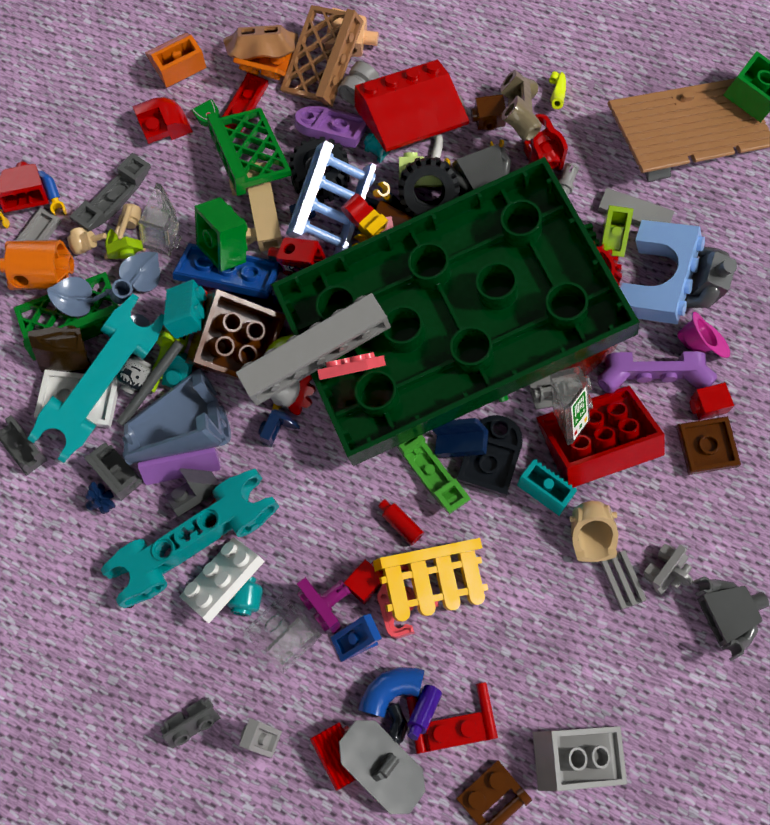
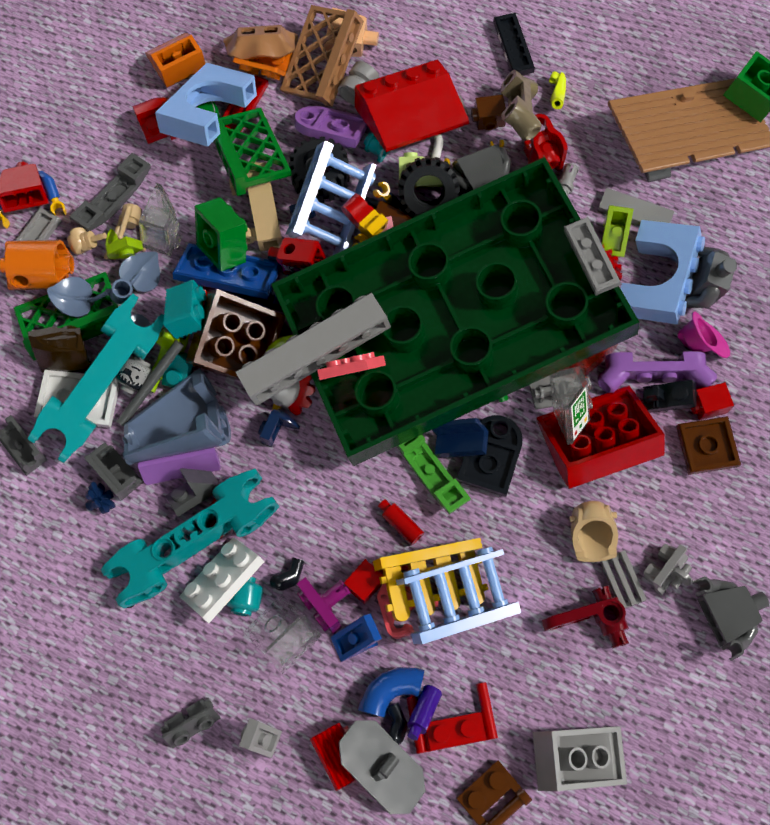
(180, 114): none -> light blue arch
(289, 578): none -> black arm
(452, 622): none -> light blue fence
(513, 44): none -> black plate
(546, 487): teal brick -> none
(591, 256): none -> light grey tile
(613, 629): none -> dark red piece
(670, 396): none -> black hinge

